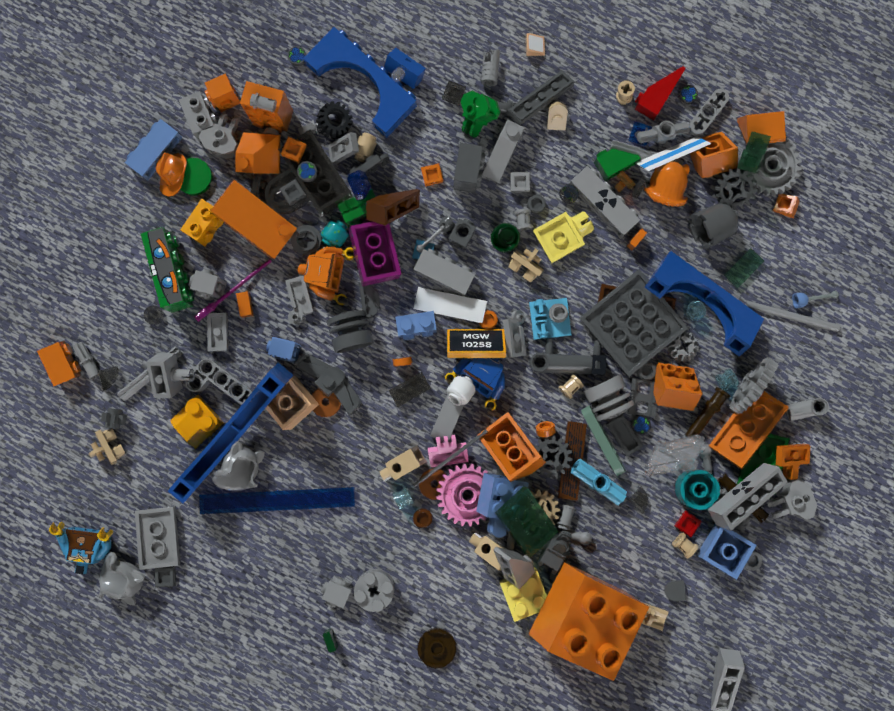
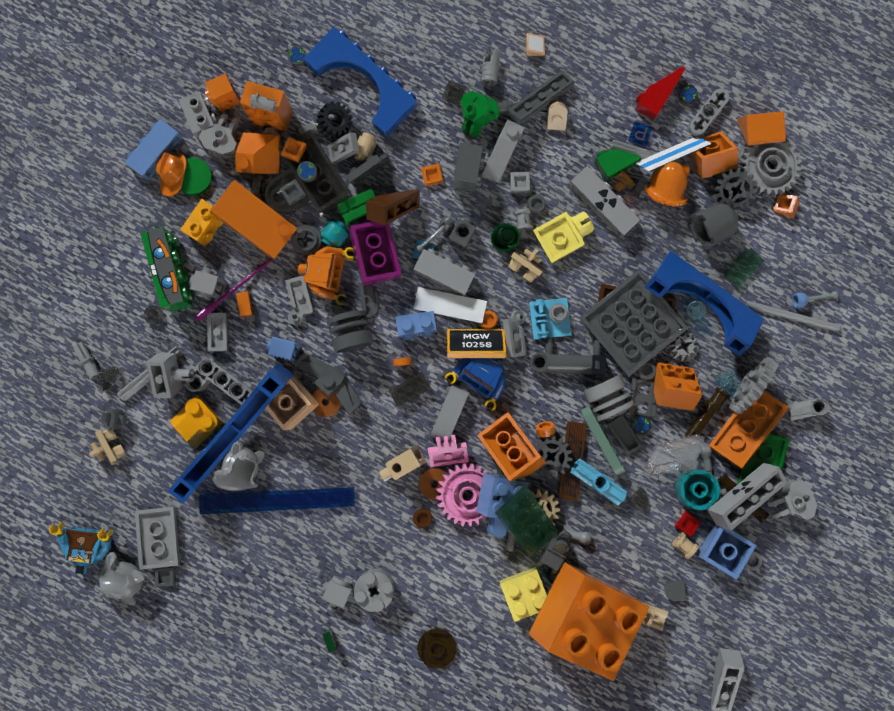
(59, 362): orange brick -> none
(359, 184): clear blue rock -> none
(403, 498): clear light blue wheel -> none
(404, 68): blue piece -> none
(450, 458): dark grey piece -> none
(461, 390): white head -> none
(482, 544): tan torso -> none
(515, 567): light grey slope -> none
(566, 517): light grey pin -> none
(568, 193): clear smoke tile -> none
(571, 386): tan bush -> none
(628, 87): tan bush -> none
(636, 239): orange tile -> none
(656, 135): light grey axle -> none
(754, 154): clear green brick -> none
(791, 457): orange hinge -> none

